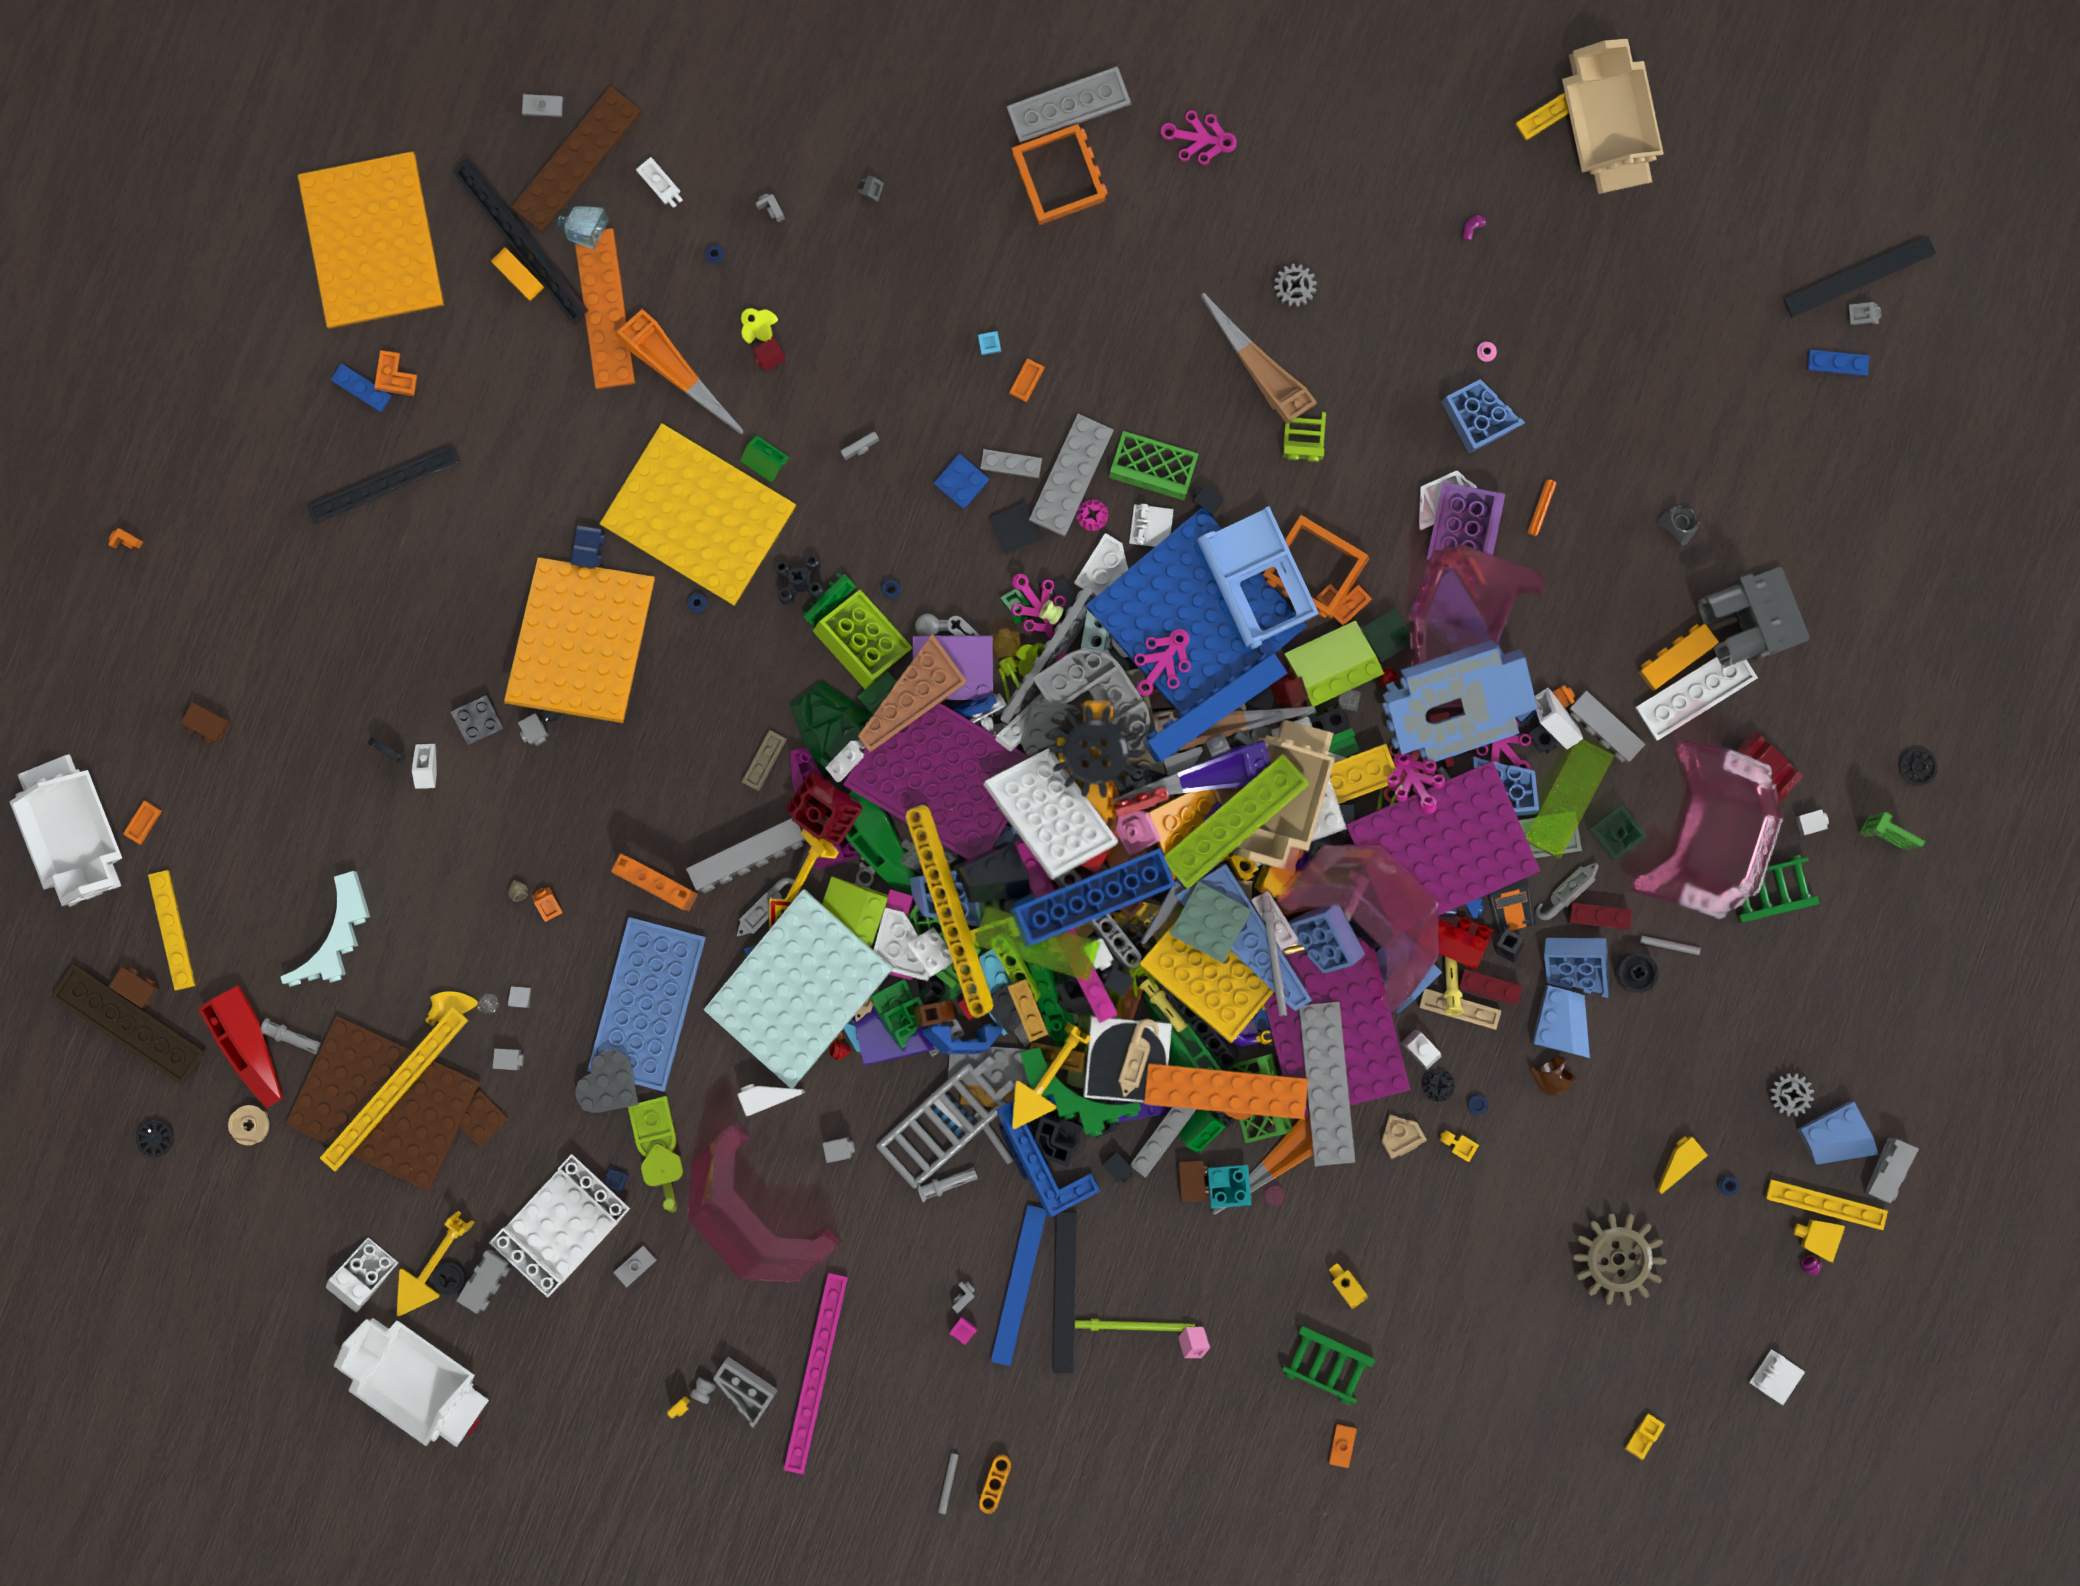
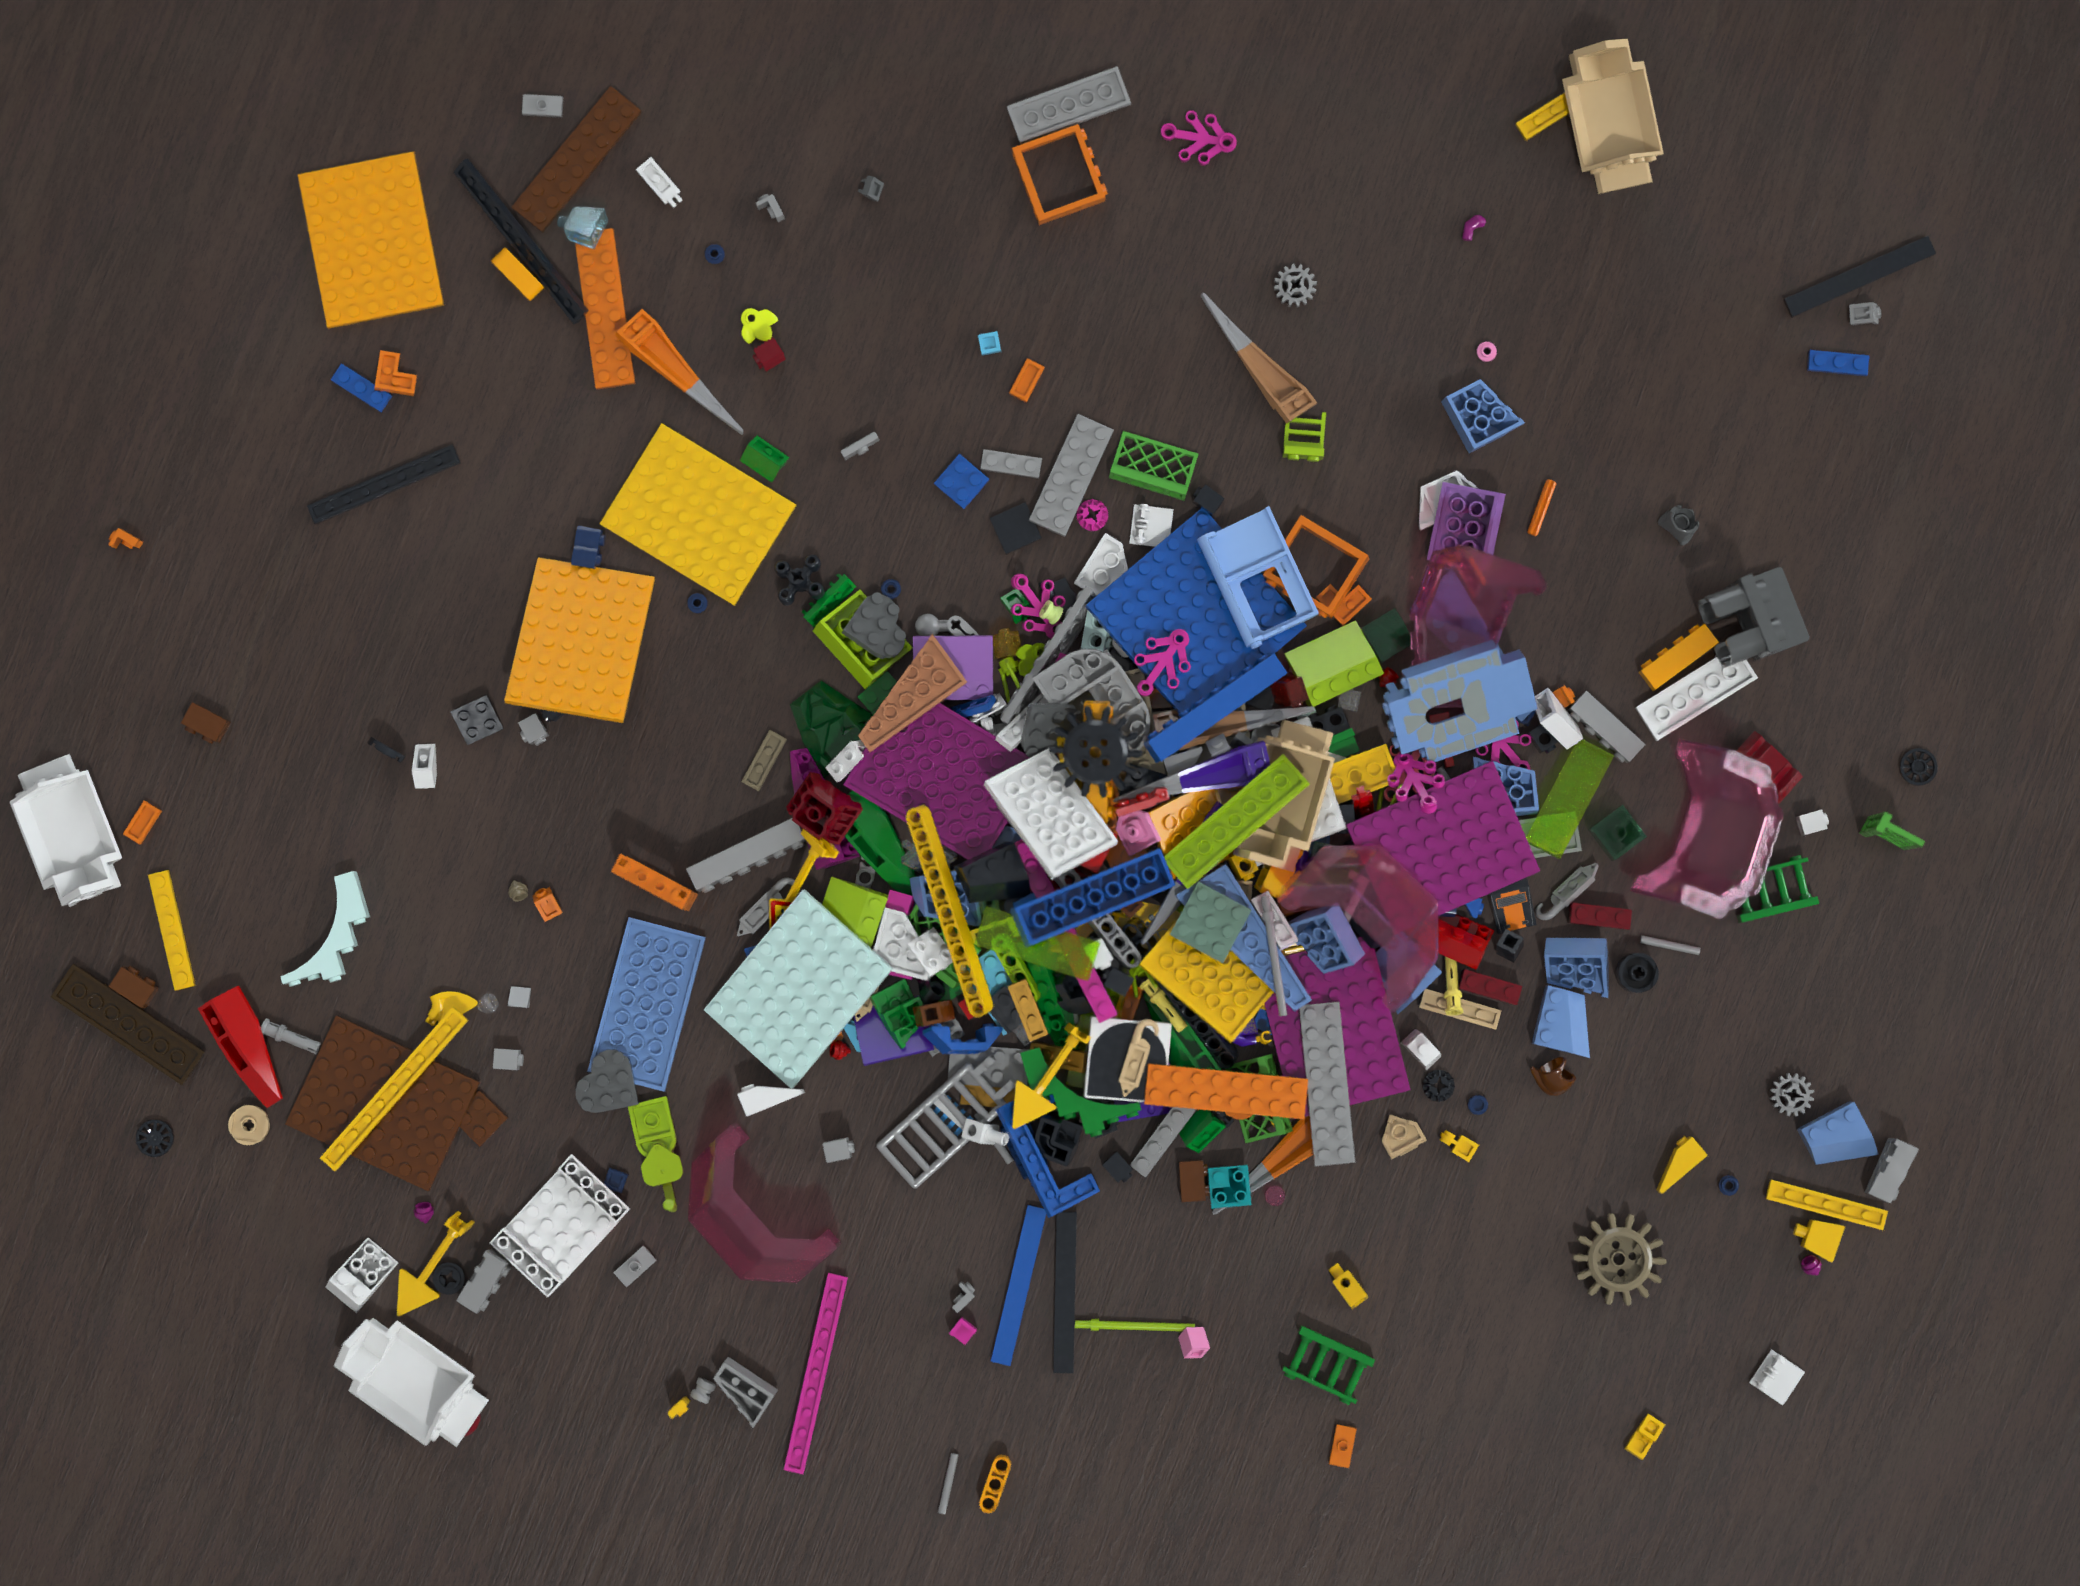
(423, 1211): none -> magenta plate
(876, 628): none -> dark grey plate
(936, 1187): light grey pin -> none
(985, 1133): none -> white bracket
(1362, 802): none -> red hinge

